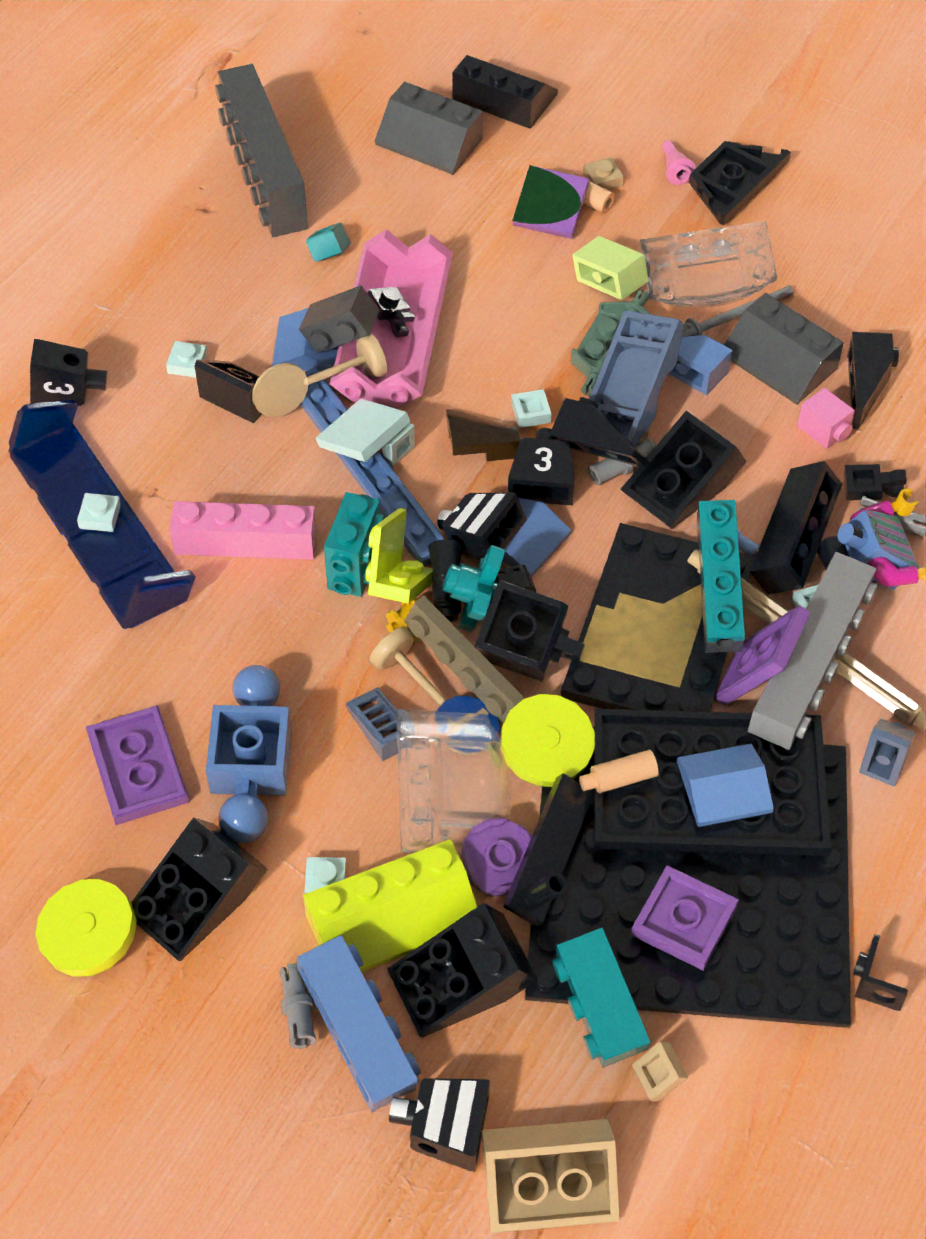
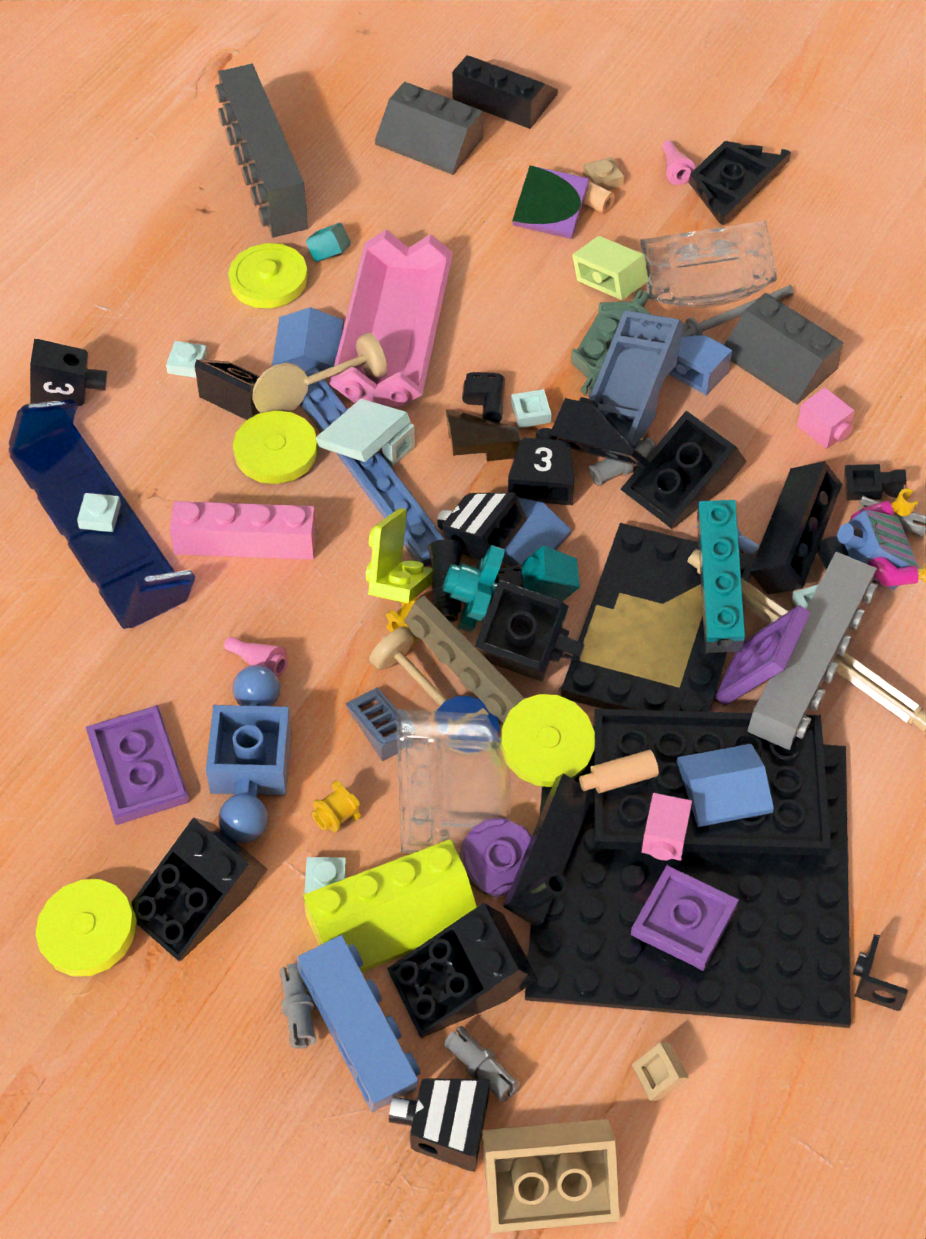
(259, 654): none -> bright pink cone
(268, 275): none -> neon yellow wheel
(275, 447): none -> neon yellow wheel
(335, 808): none -> yellow brick
(339, 319): dark grey brick -> none
(347, 544): teal brick -> none
(392, 307): black plate -> none
(482, 1063): none -> light grey pin
(485, 391): none -> black piece
(551, 573): none -> teal brick
(600, 998): teal brick -> none
(666, 827): none -> bright pink brick
(869, 370): black slope -> none
(887, 751): sand blue slope -> none

